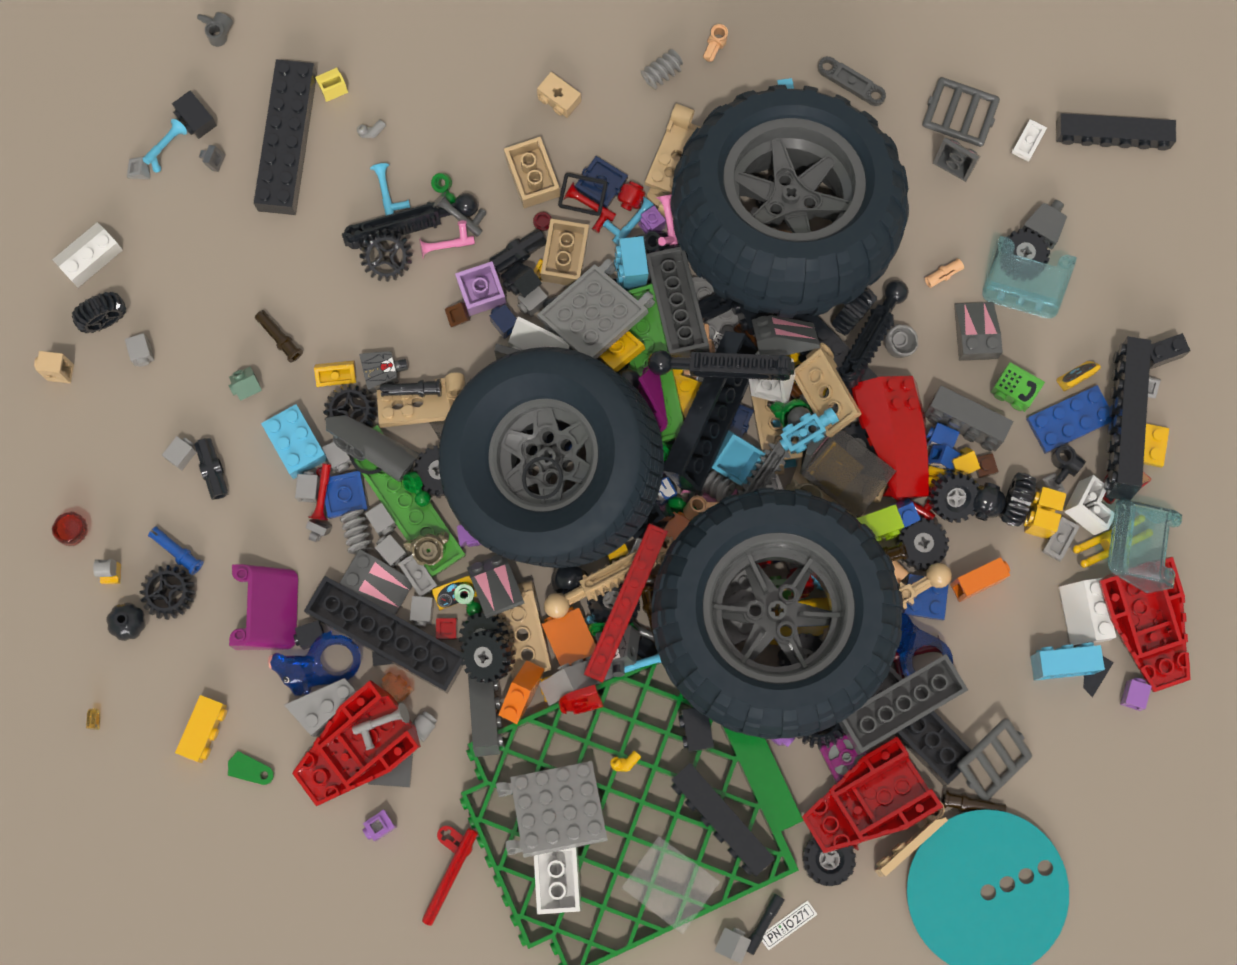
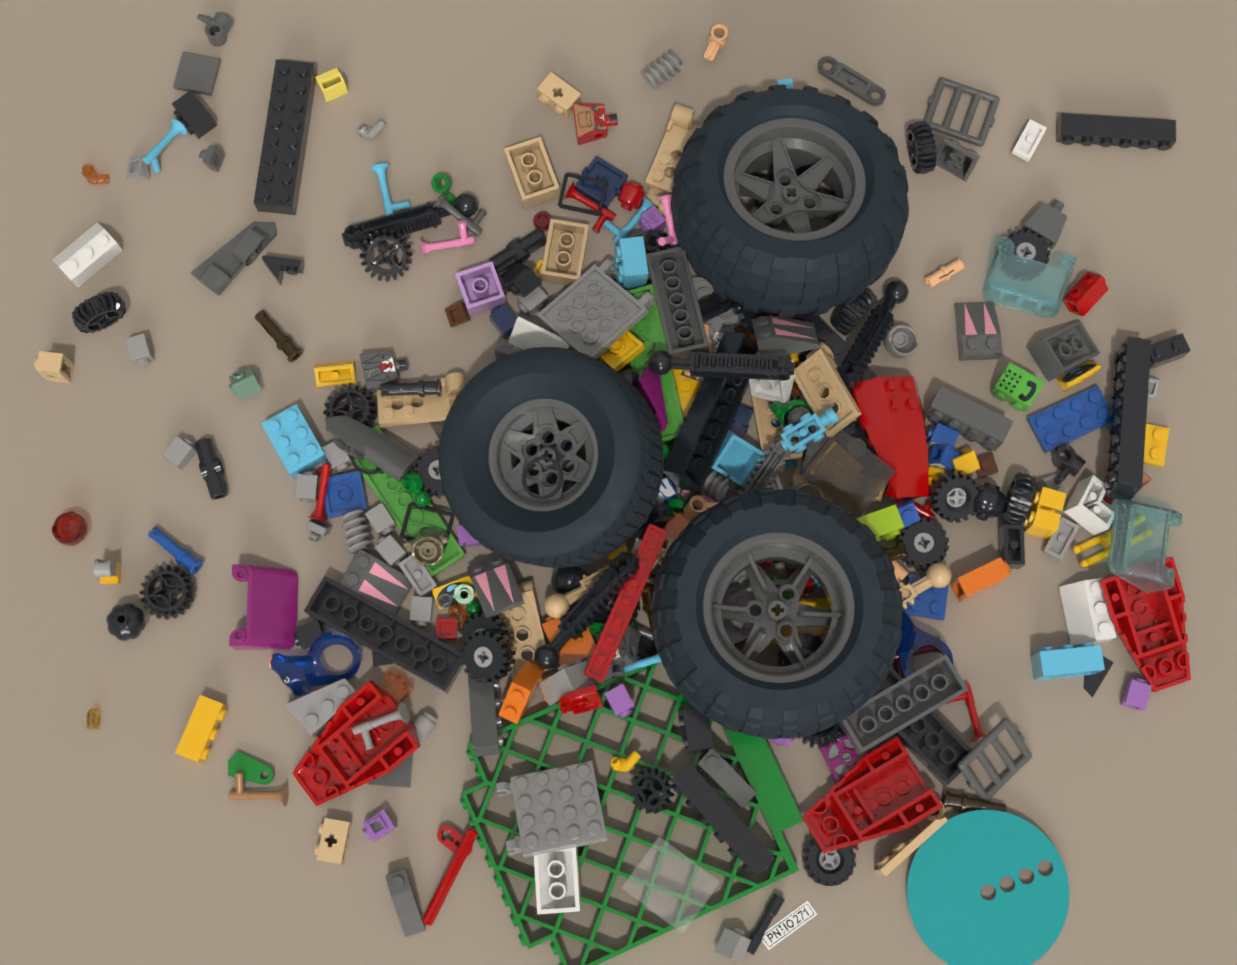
(92, 177): none -> clear orange arm
(197, 73): none -> dark grey tile
(229, 260): none -> dark grey panel
(241, 794): none -> medium nougat piece
(278, 265): none -> black slope
(341, 832): none -> tan brick
(405, 902): none -> dark grey slope
(410, 505): none -> black piece
(460, 613): none -> clear orange arm
(588, 608): none -> black gear
(592, 122): none -> torso
(619, 701): none -> medium lavender brick
(654, 788): none -> black gear
(726, 778): none -> dark grey slope
(921, 147): none -> black gear
(978, 733): none -> red piece
(1012, 545): none -> black brick
(1063, 350): none -> dark grey slope
(1085, 293): none -> red brick

